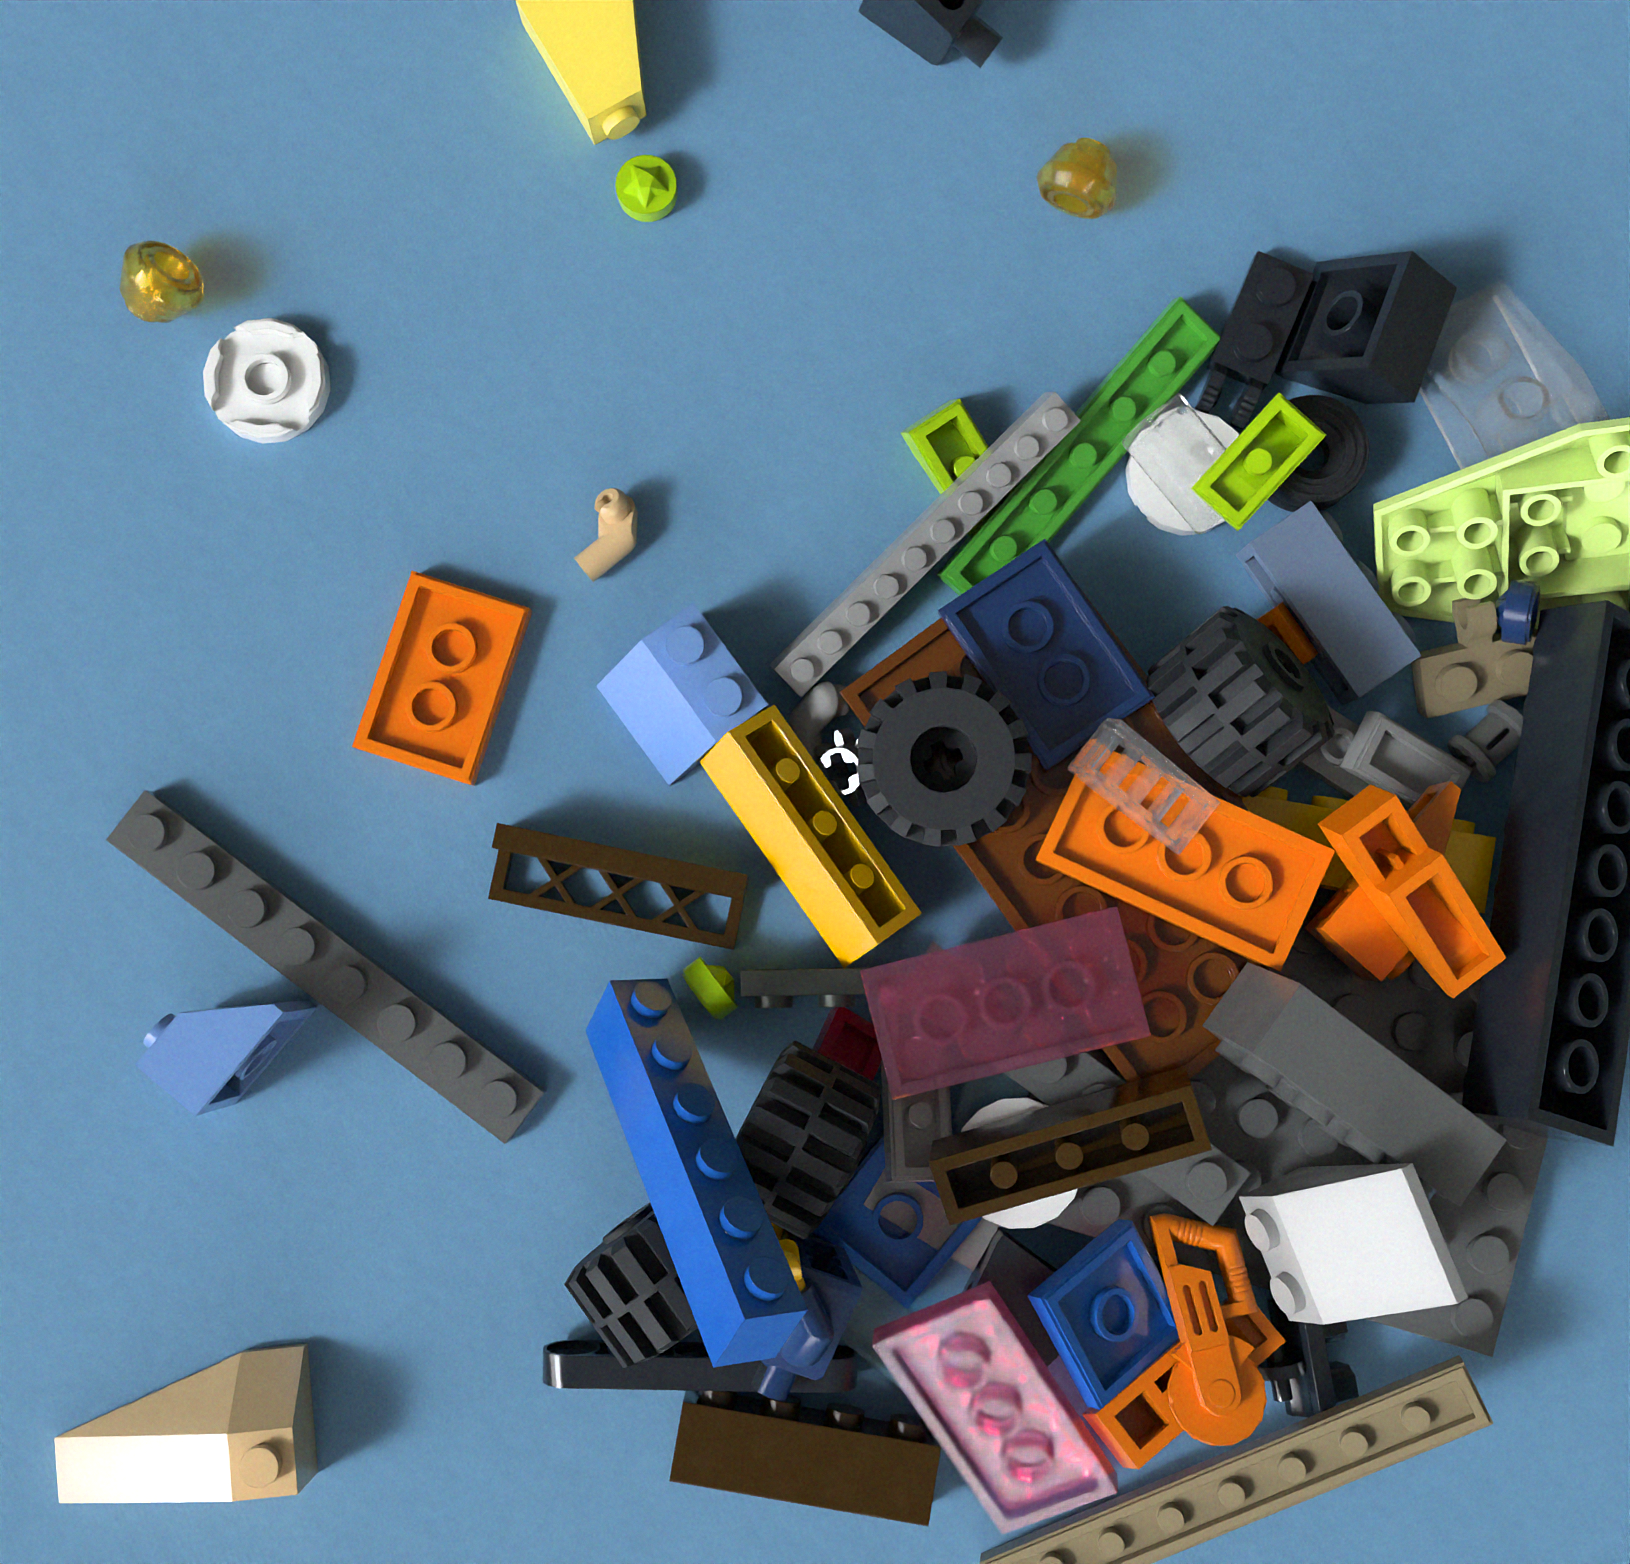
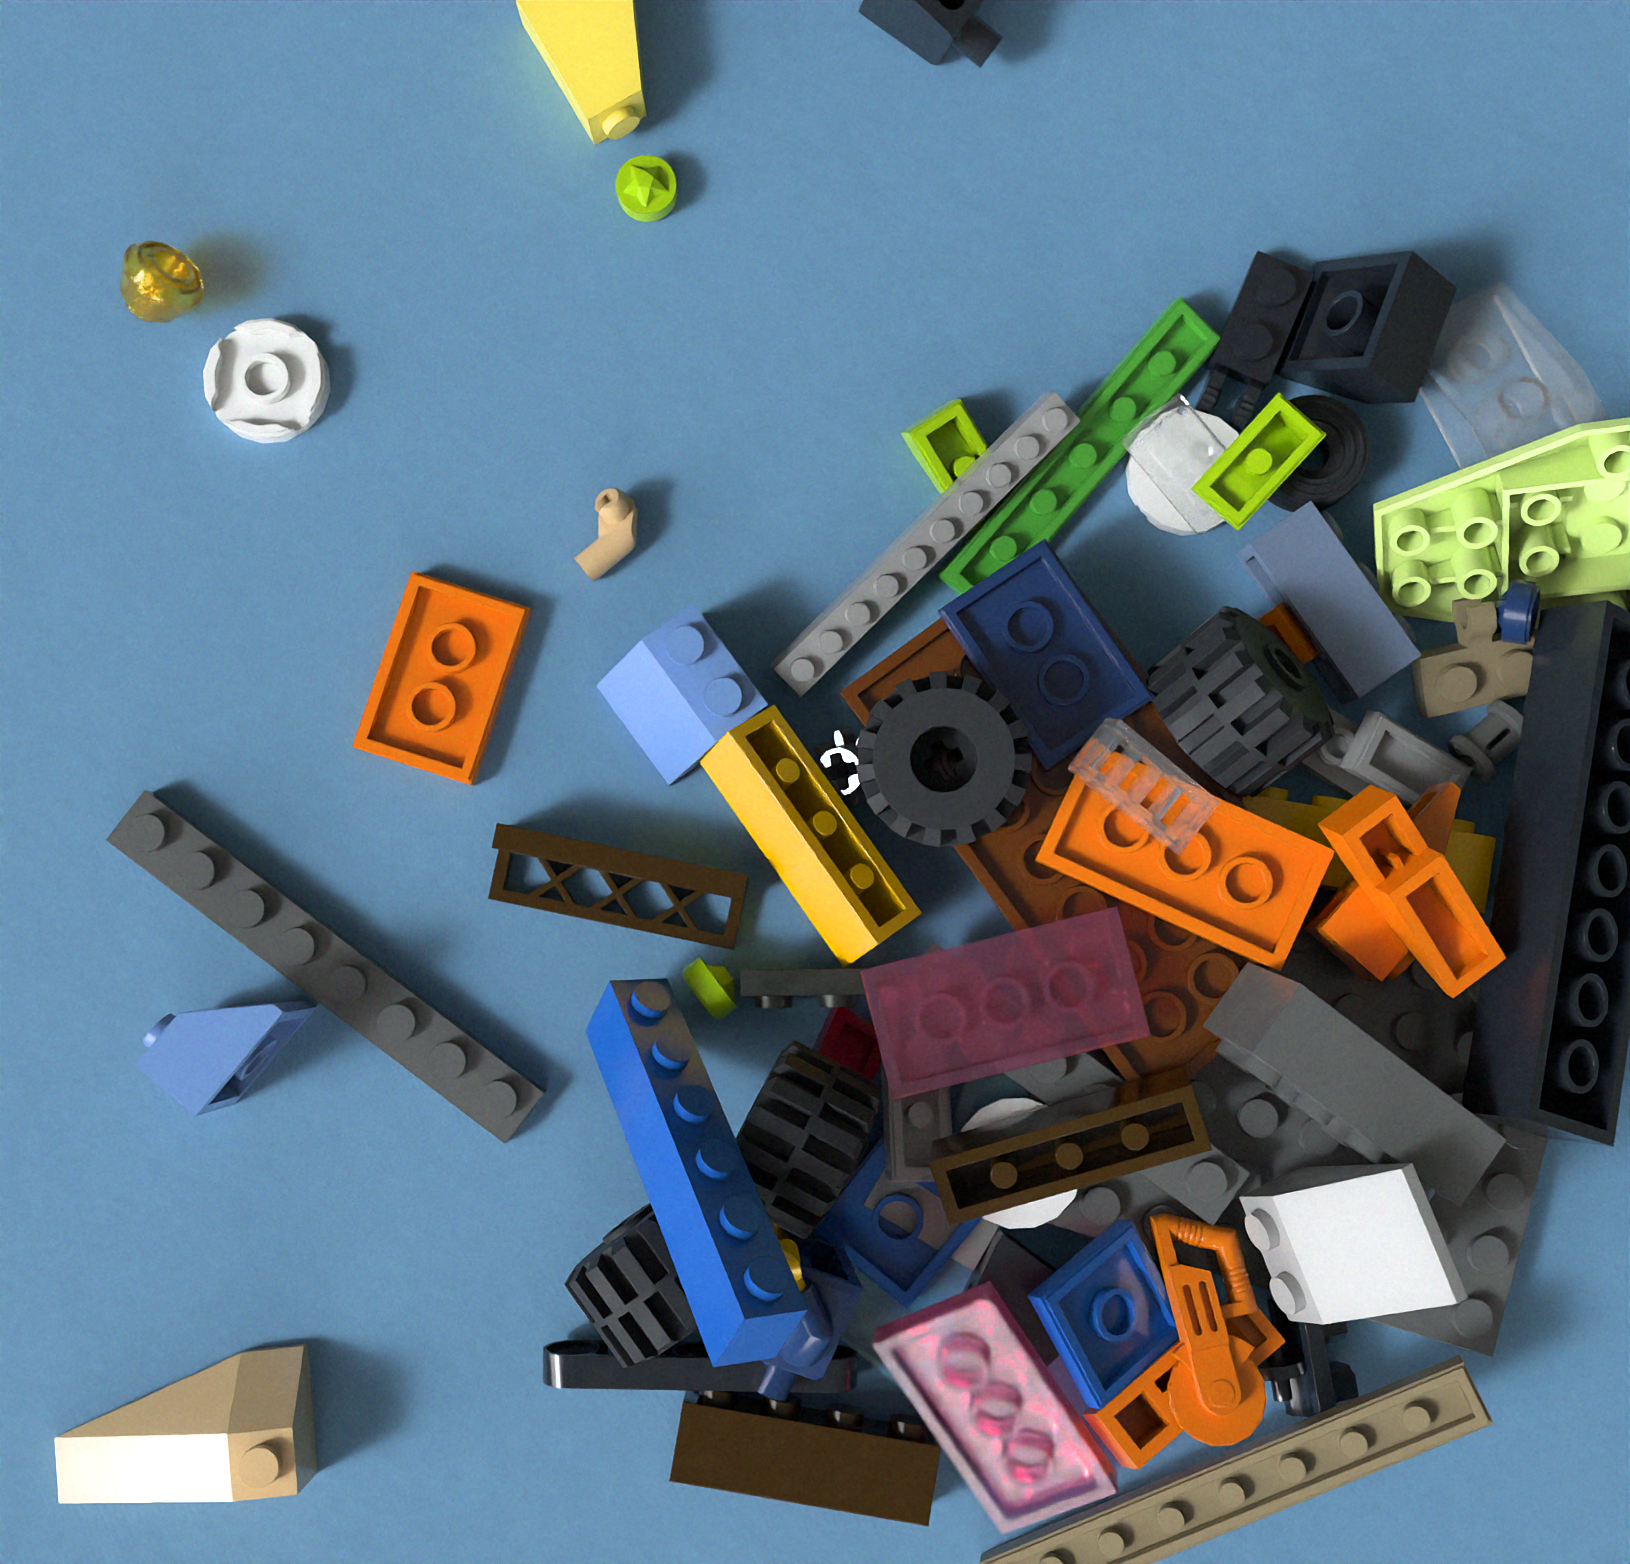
(815, 712): light grey arm -> none
(1080, 179): clear yellow cone -> none

